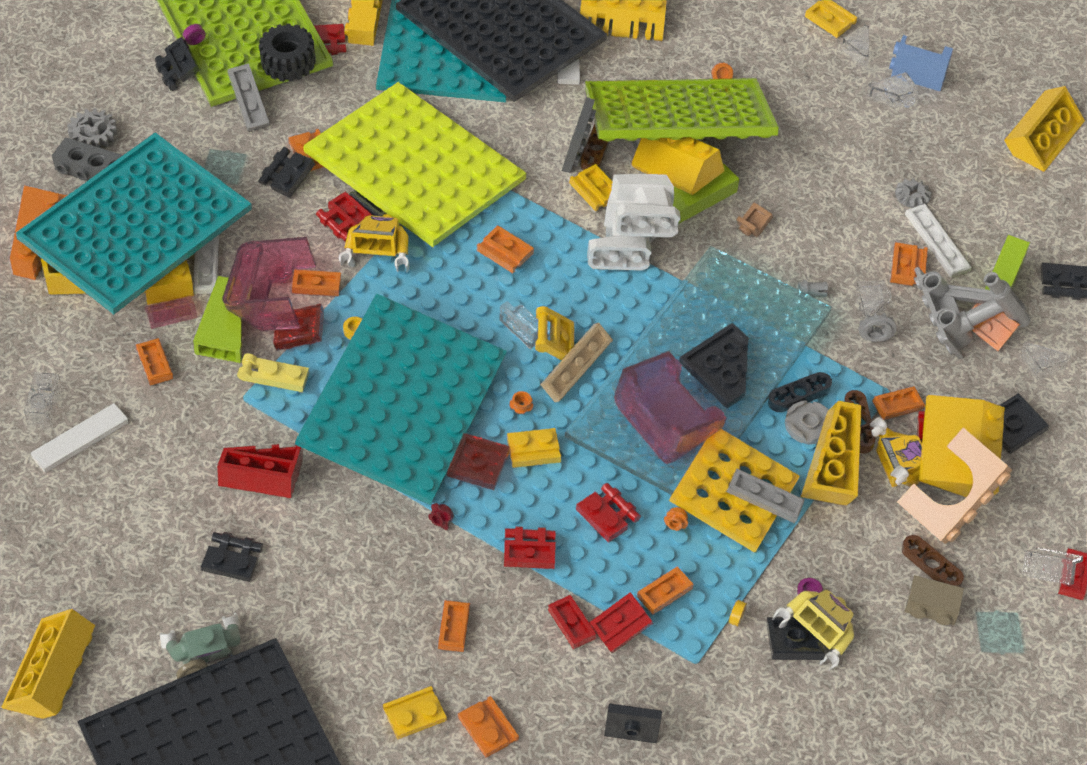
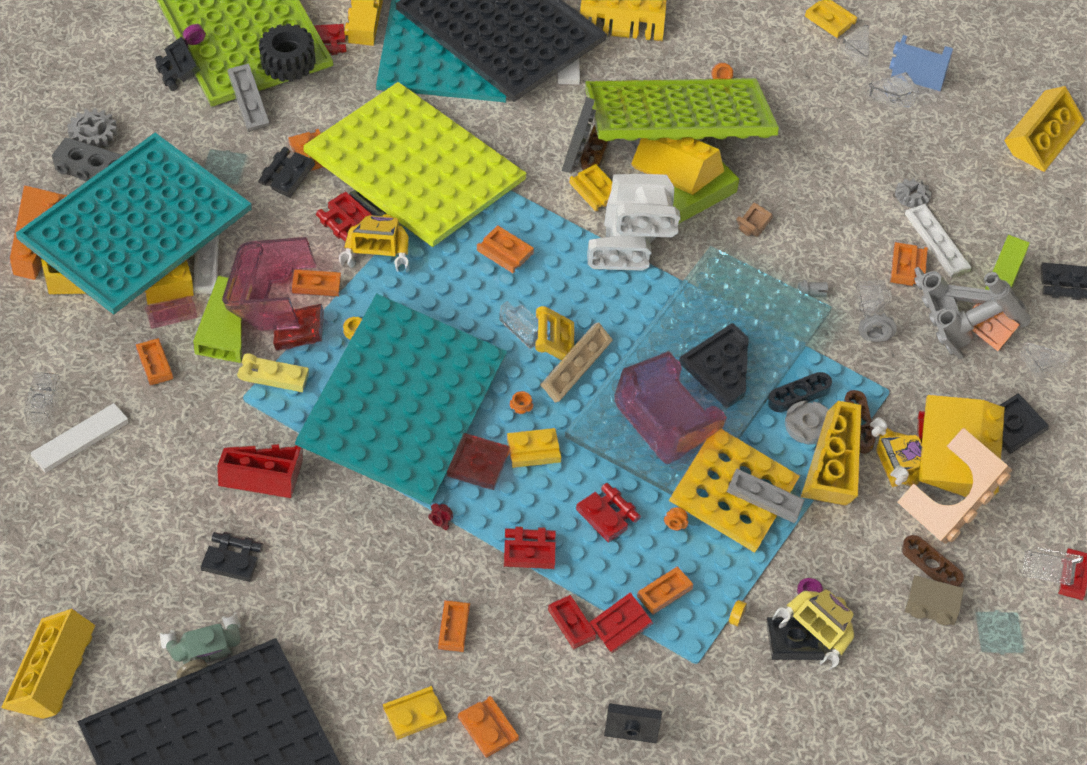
(898, 403): orange plate -> none

